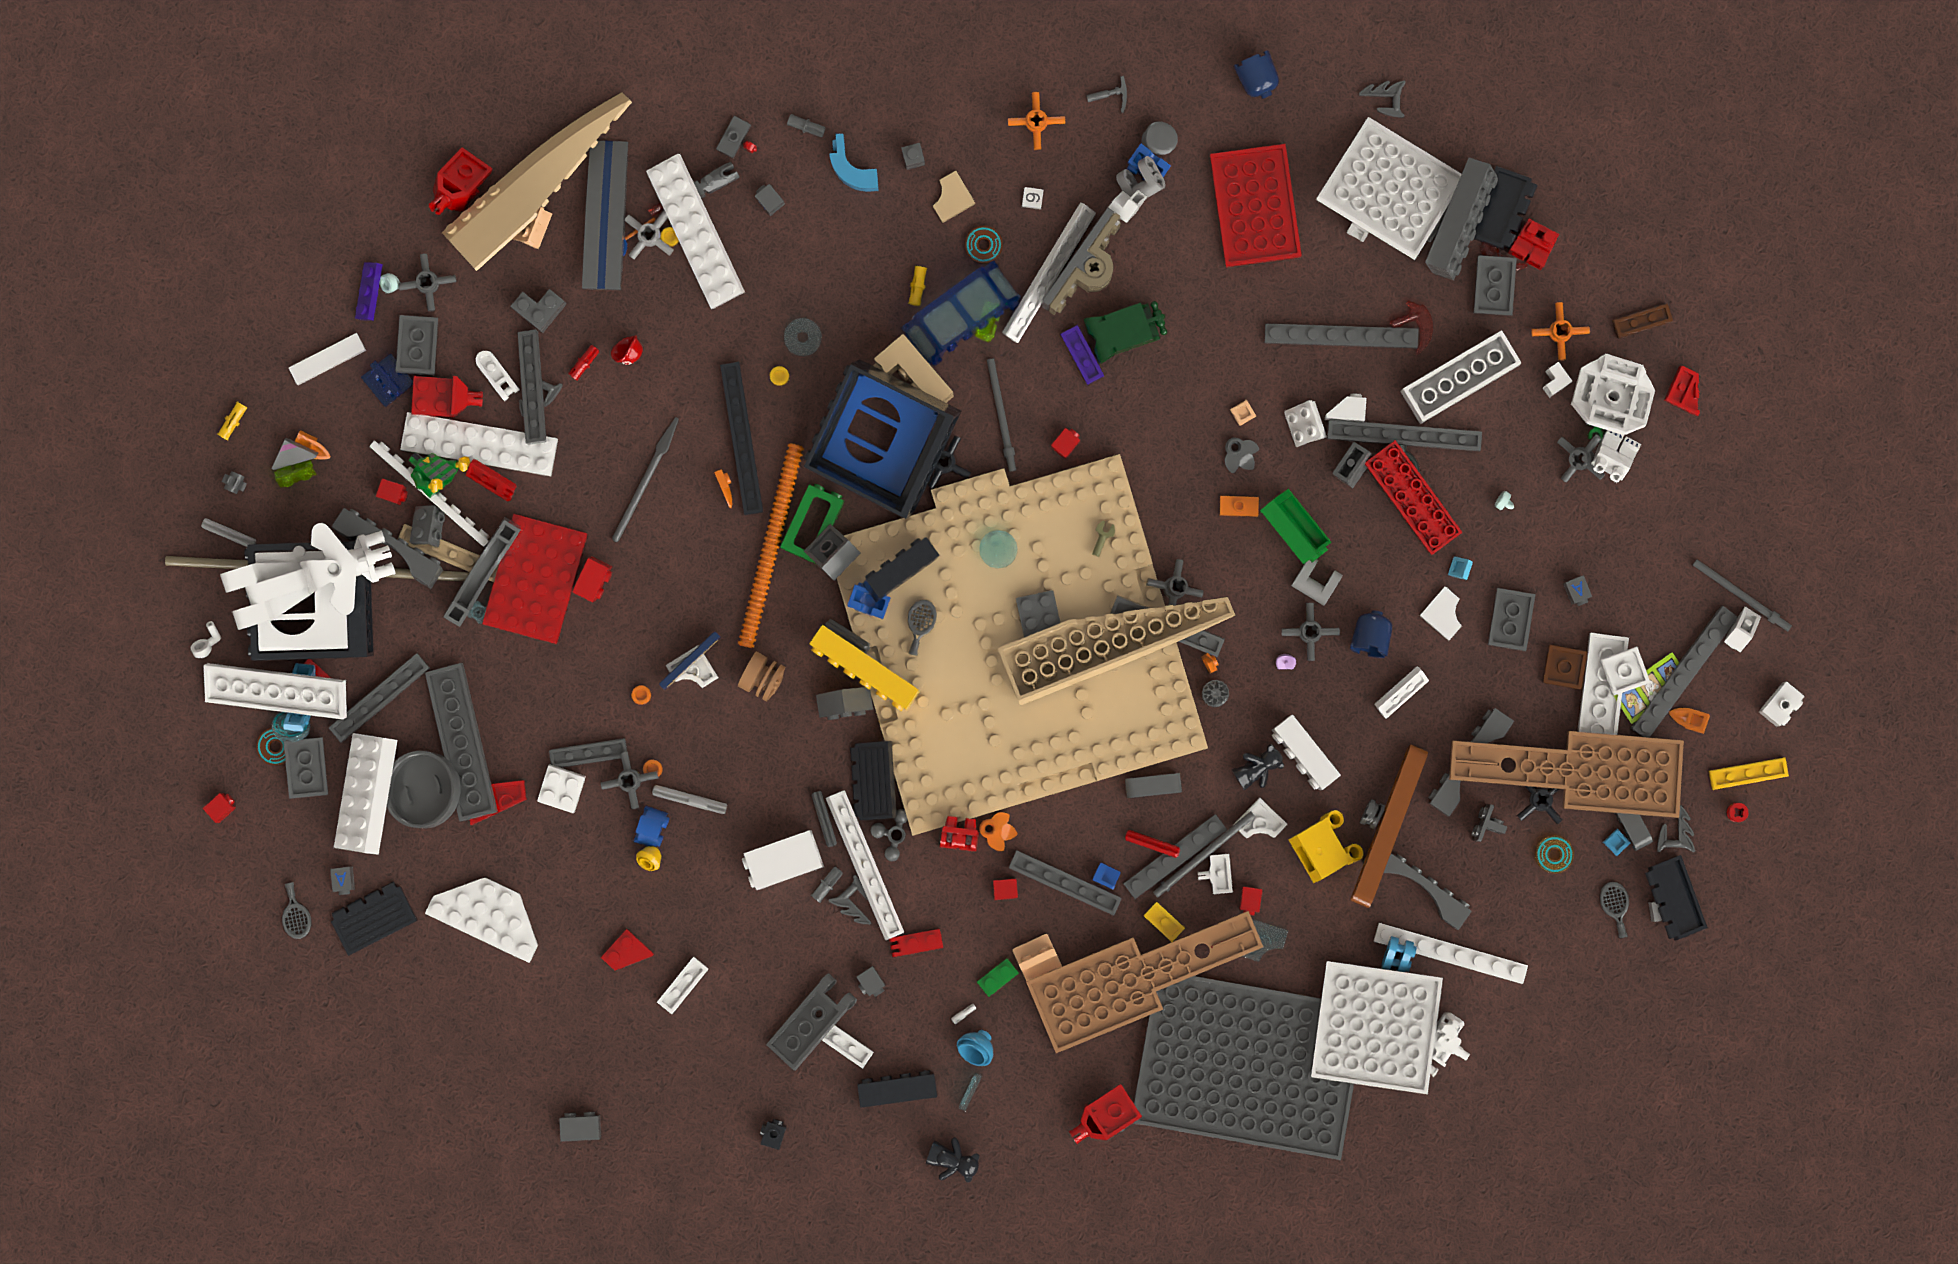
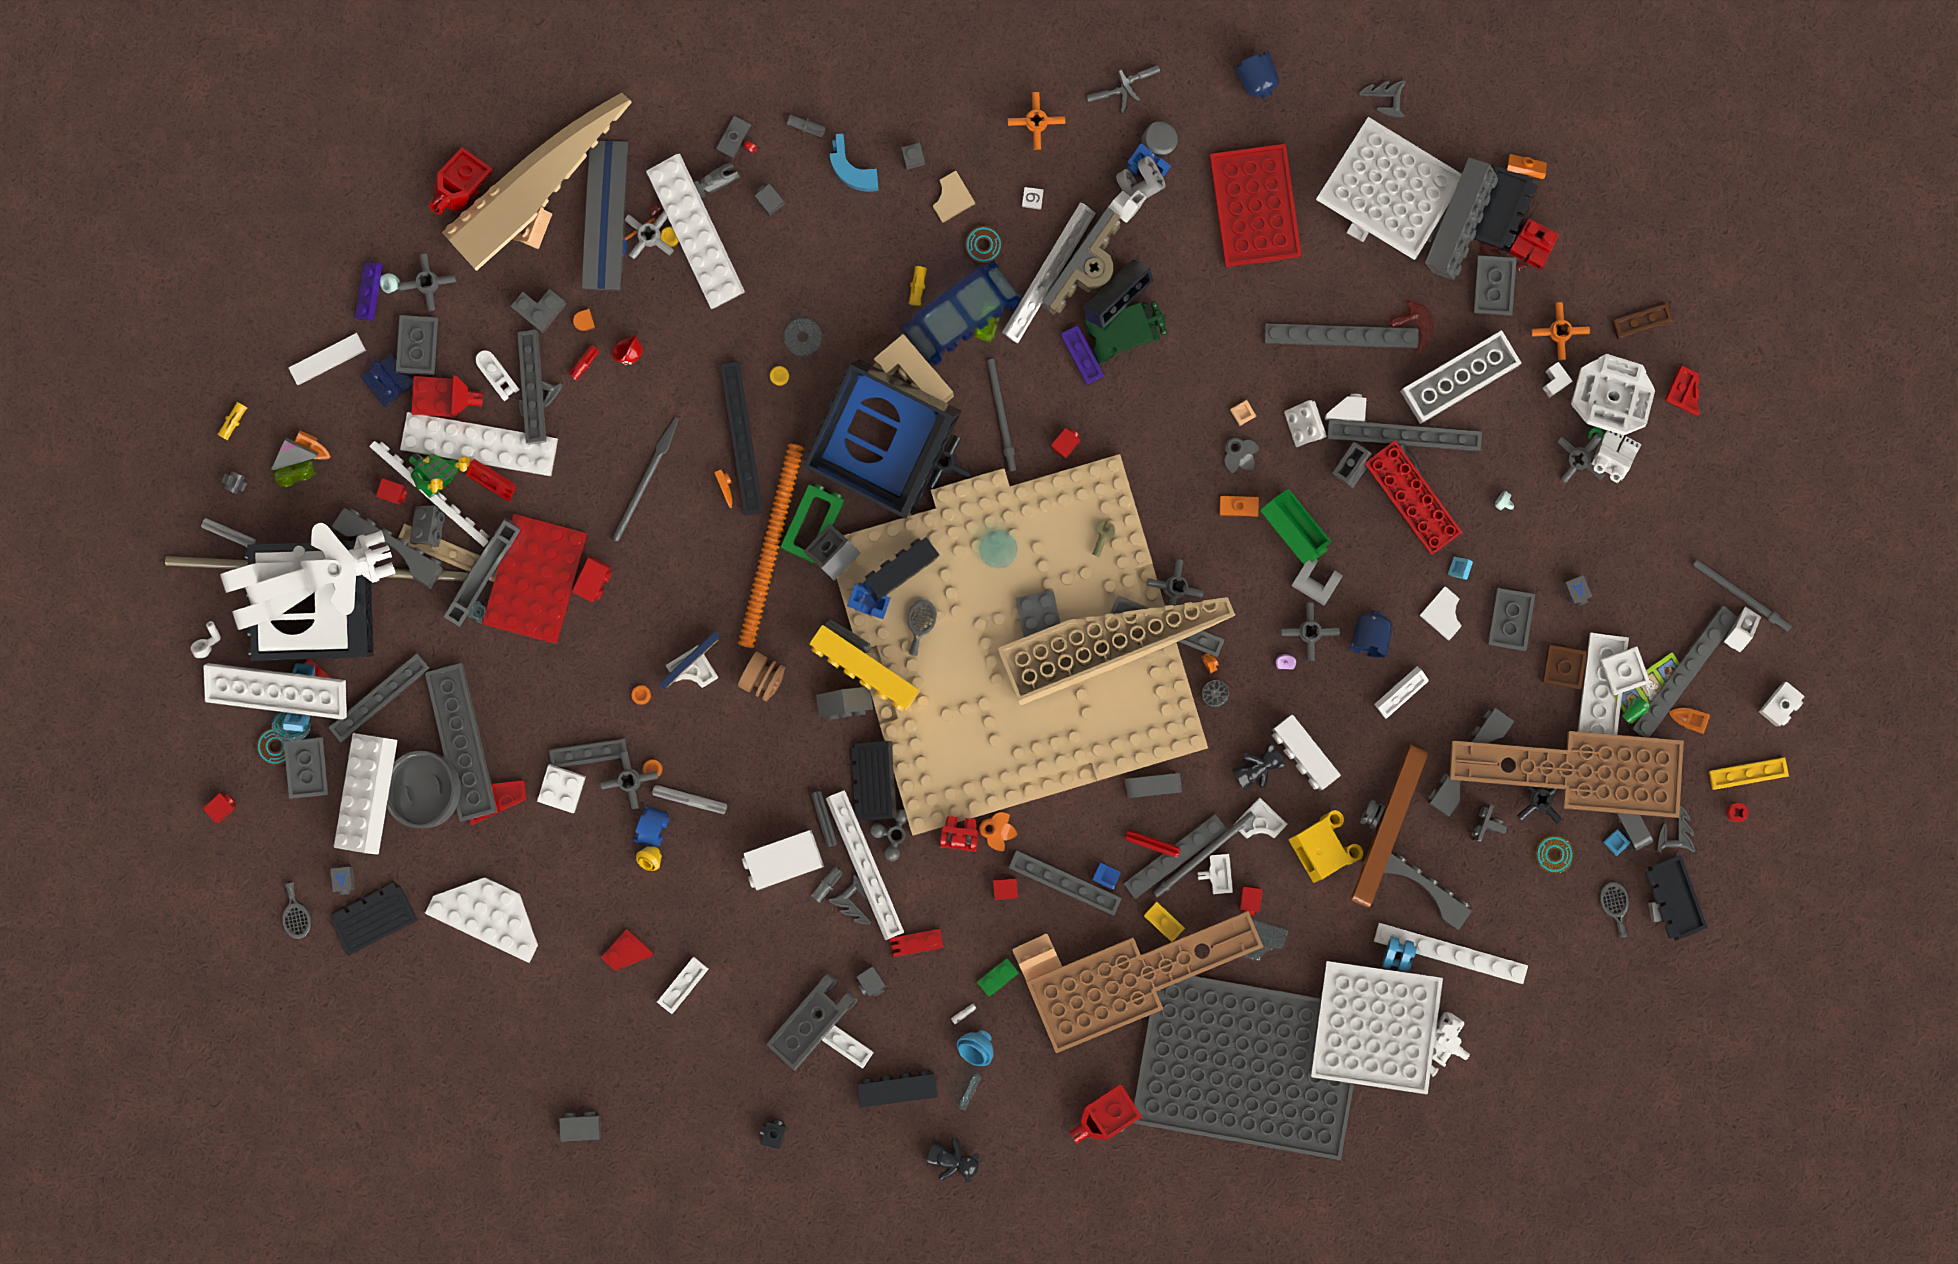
(583, 320): none -> orange tile
(1118, 293): none -> black brick
(1140, 75): none -> dark grey piece
(1526, 166): none -> orange plate
(1636, 709): none -> green cone

